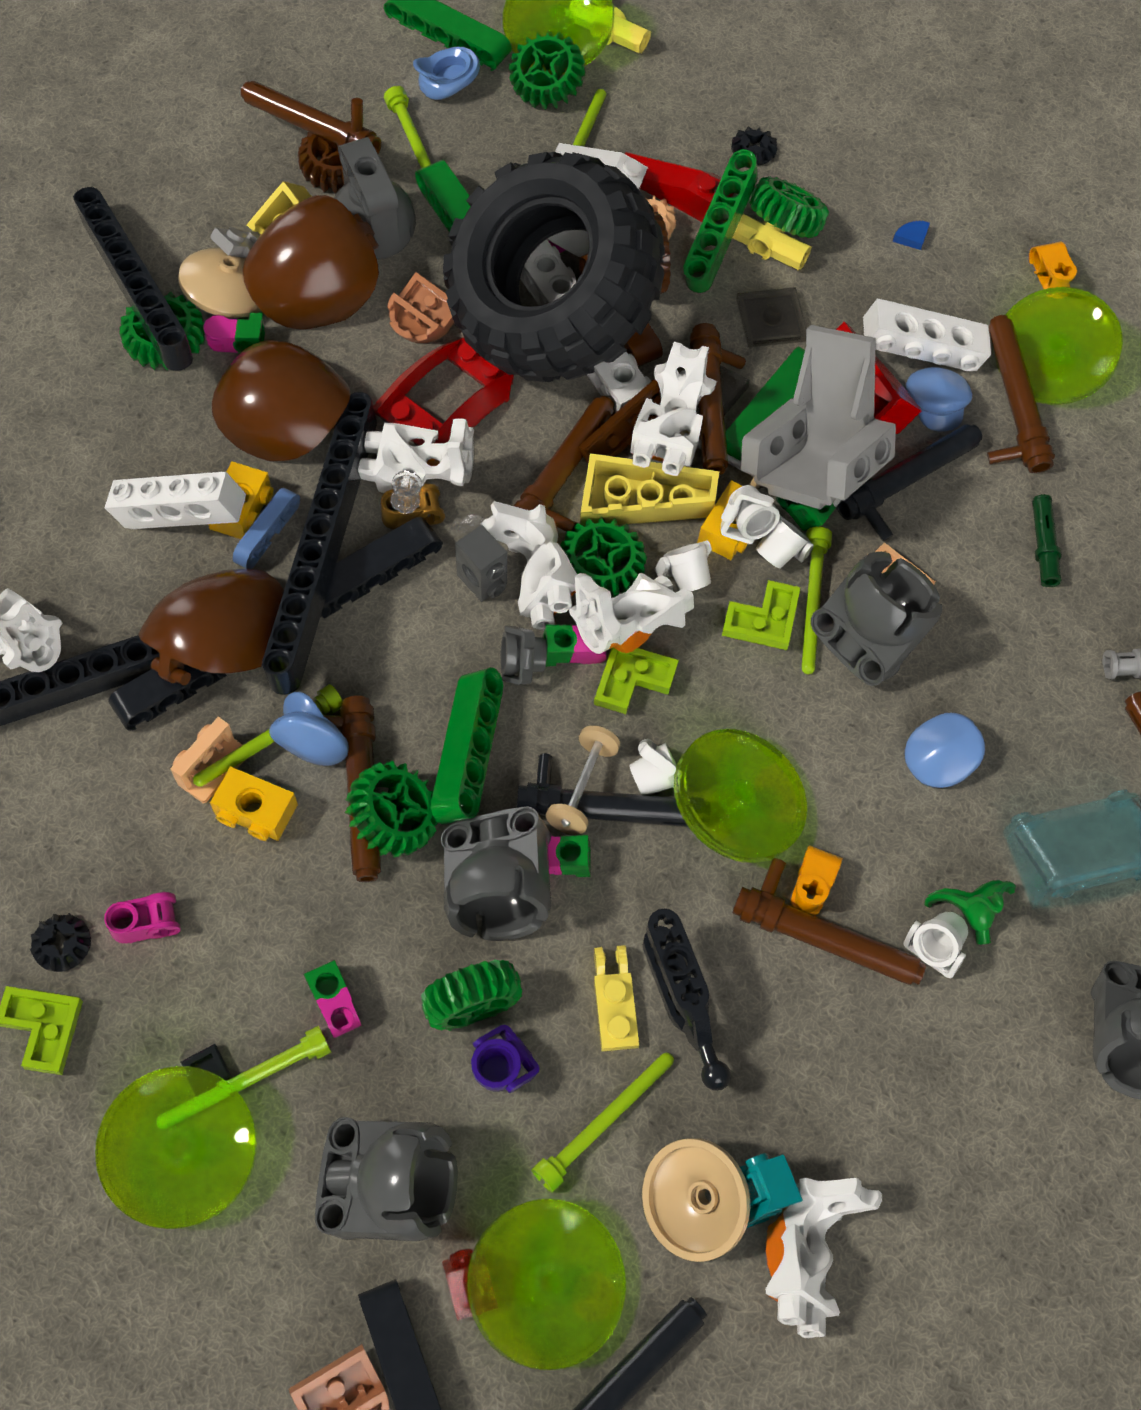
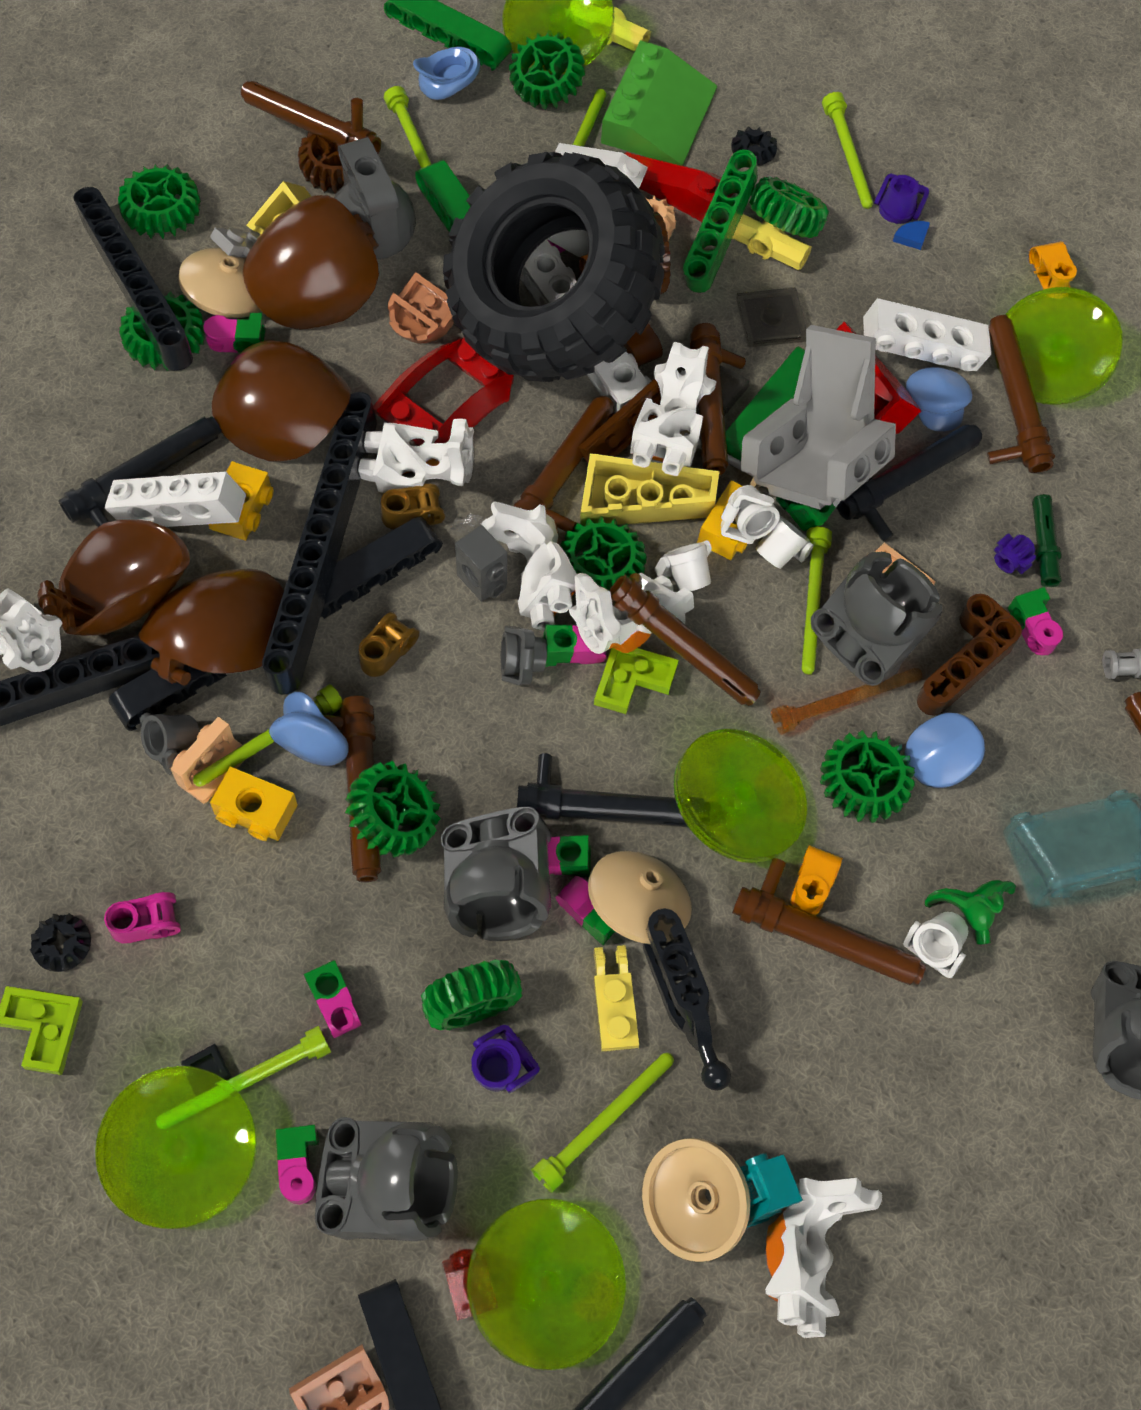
(93, 494): none -> black cylinder
(115, 577): none -> reddish brown piece
(160, 209): none -> green gear
(167, 736): none -> dark grey piece
(268, 523): medium blue beam -> none
(293, 1162): none -> leg
(390, 641): none -> pearl gold piece
(406, 491): clear bush -> none
(467, 746): green beam -> none
(566, 817): tan axle -> none
(576, 902): none -> dark pink leg
(632, 886): none -> tan dish
(645, 609): none -> reddish brown cylinder
(655, 769): white piece -> none
(657, 106): none -> bright green slope
(768, 624): lime plate -> none
(791, 716): none -> clear orange piece
(834, 106): none -> lime piece
(892, 769): none -> green gear
(900, 199): none -> dark purple piece
(965, 662): none -> reddish brown beam
(1014, 553): none -> dark purple gear
(1037, 627): none -> leg

